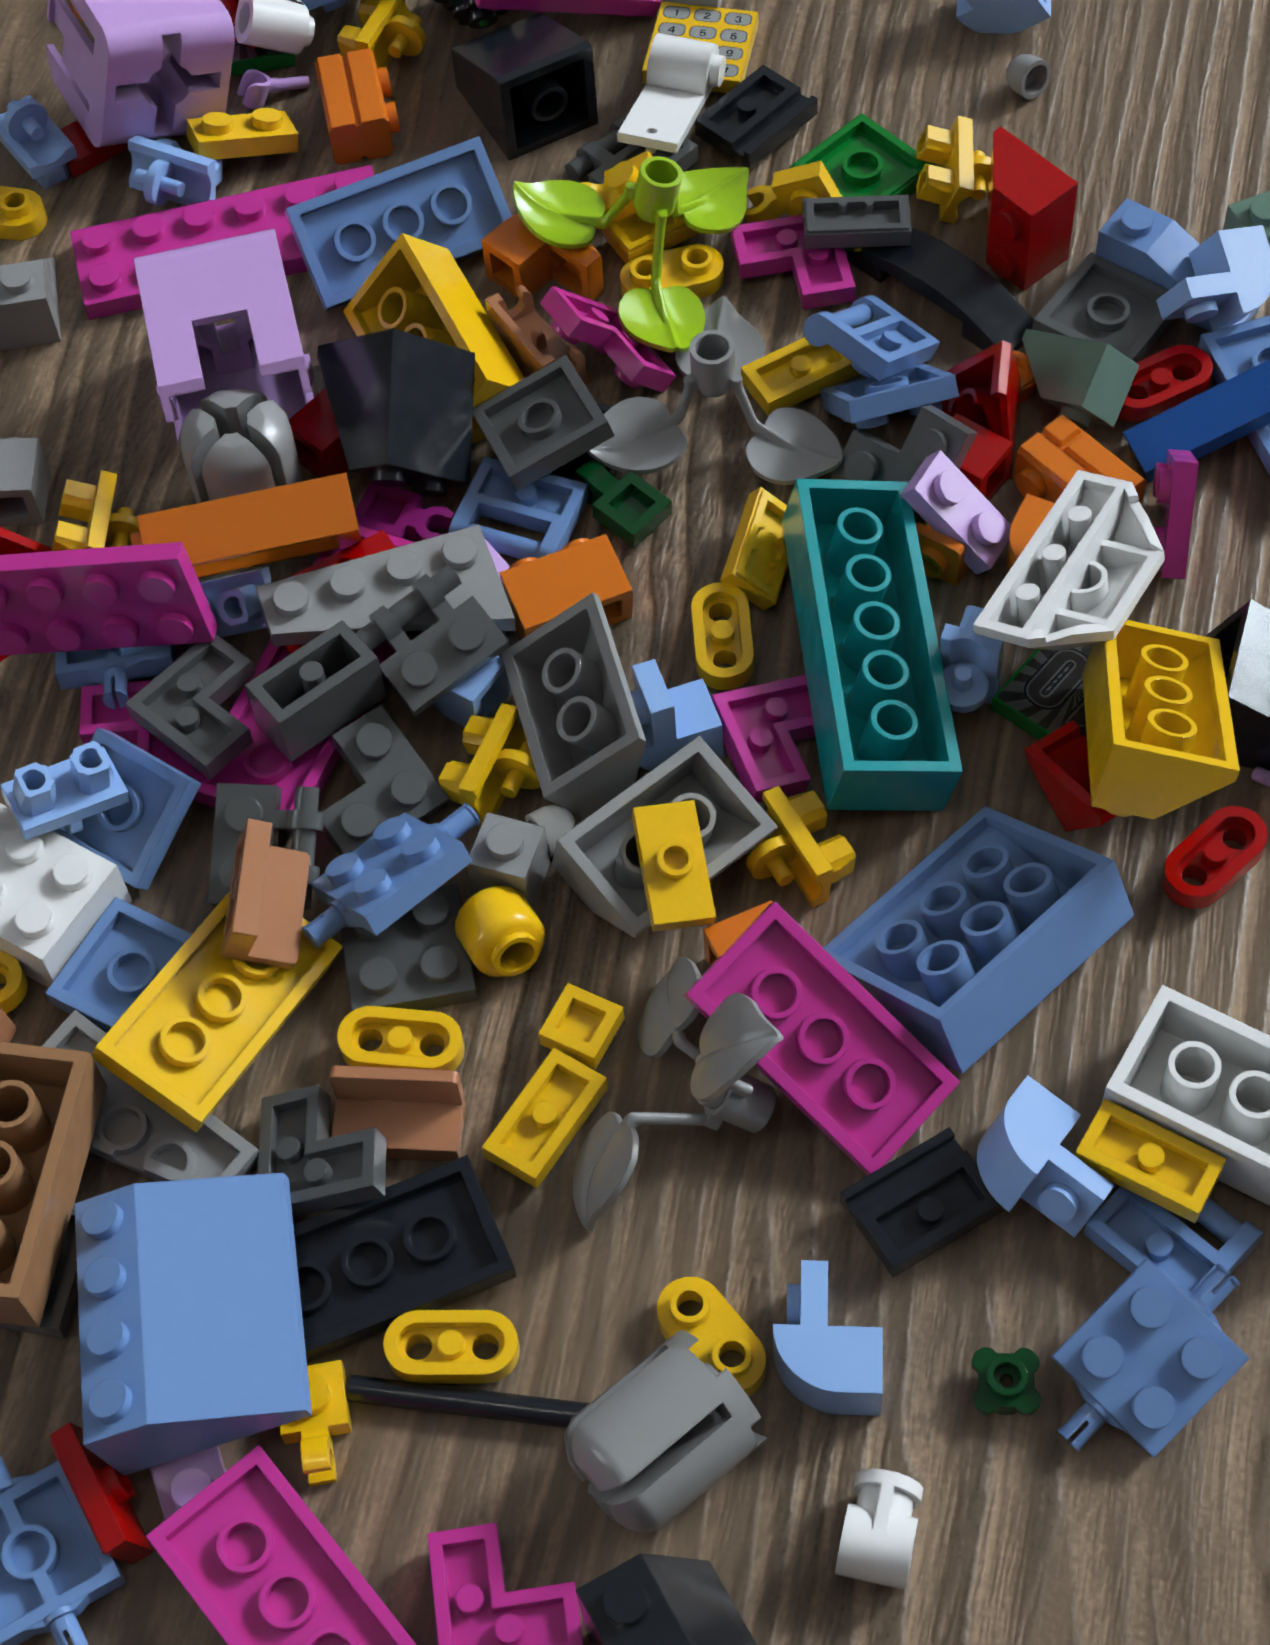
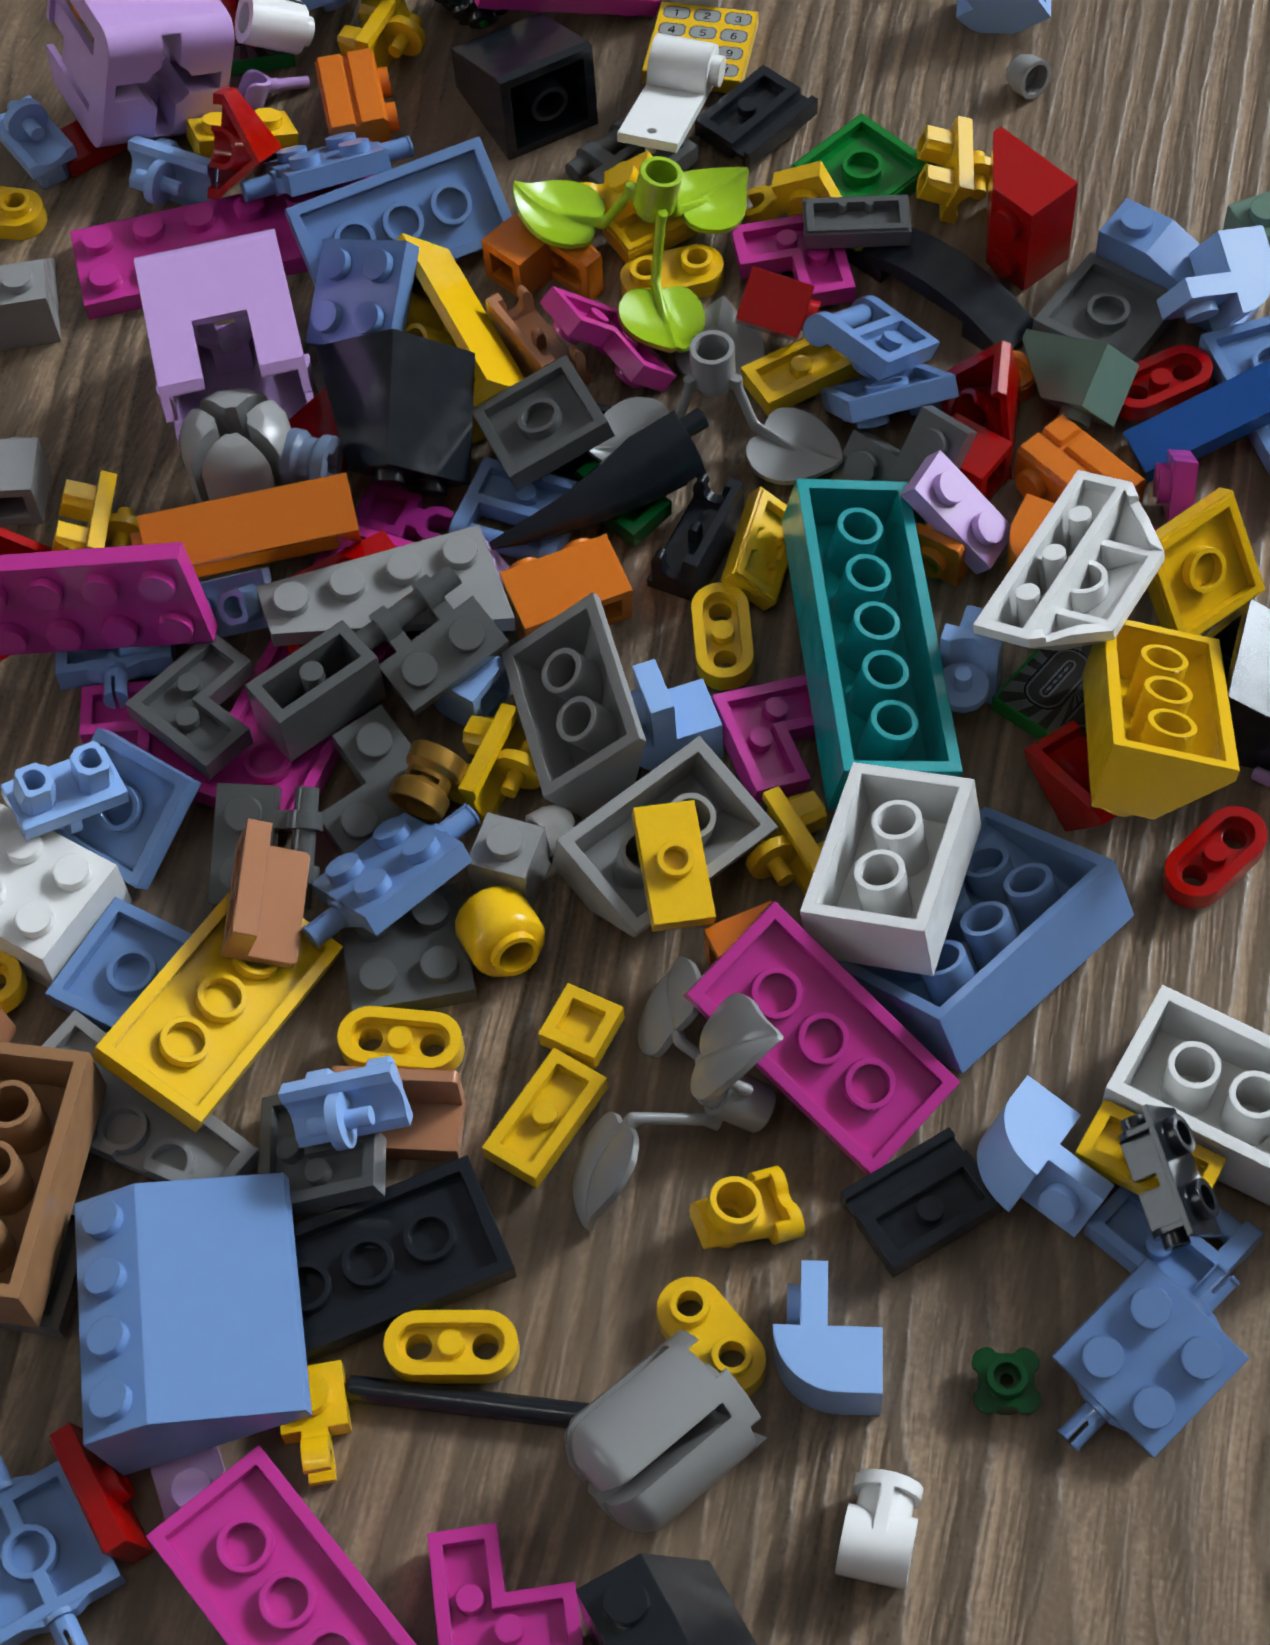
(239, 143): none -> red slope
(309, 456): none -> sand blue wheel
(338, 162): none -> medium blue plate
(346, 1104): none -> light blue hips
(361, 288): none -> medium blue plate
(427, 781): none -> pearl gold wheel
(633, 475): none -> black piece
(698, 540): none -> black hinge
(747, 1211): none -> yellow plate
(776, 304): none -> red brick
(892, 867): none -> white brick
(1184, 1203): none -> black hinge
(1205, 567): none -> yellow tile

